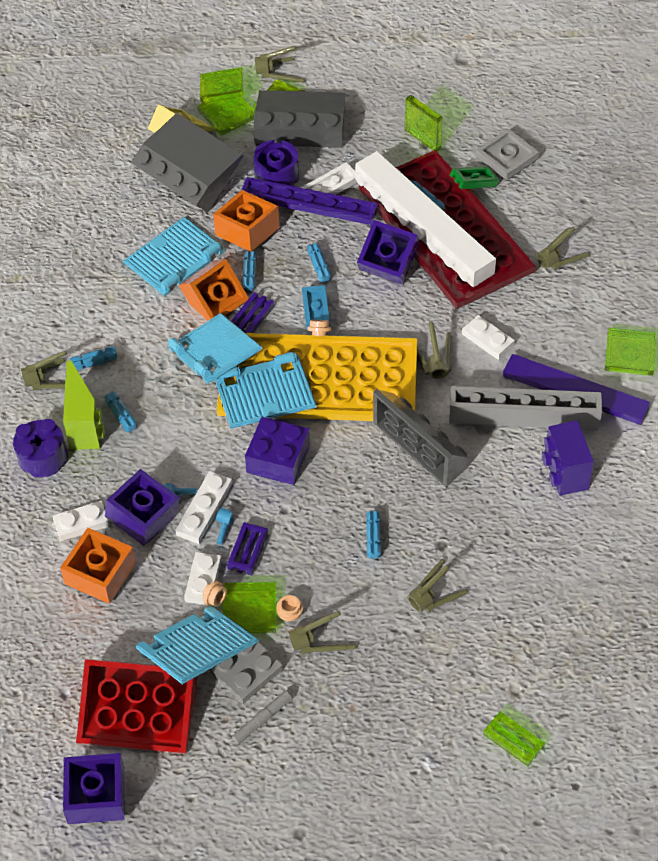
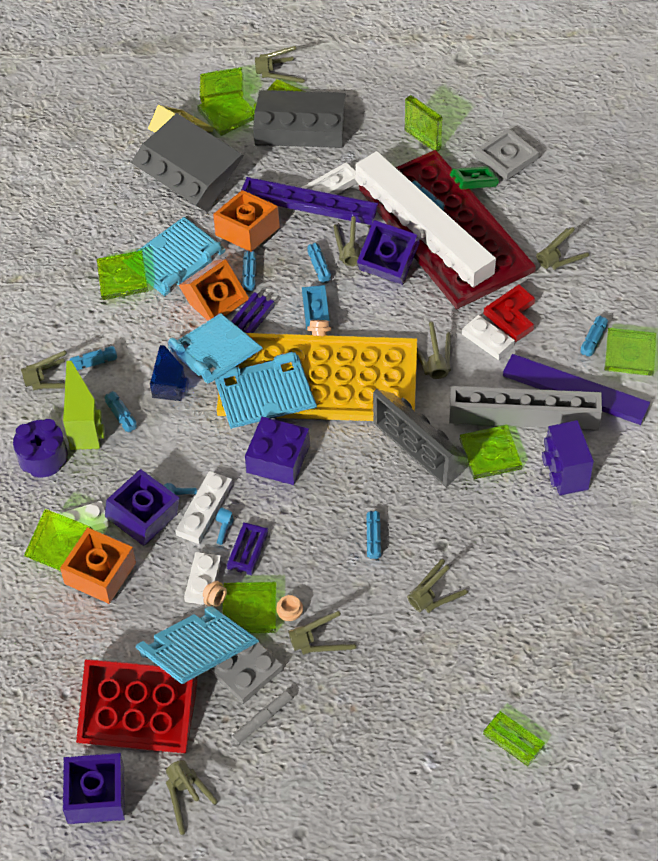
(54, 539): none -> clear neon green tile
(122, 275): none -> clear neon green tile
(168, 377): none -> clear blue slope
(182, 778): none -> olive plant
(276, 162): dark purple brick -> none
(351, 251): none -> olive plant
(490, 452): none -> clear neon green tile
(507, 312): none -> red plate
(594, 336): none -> dark azure axle

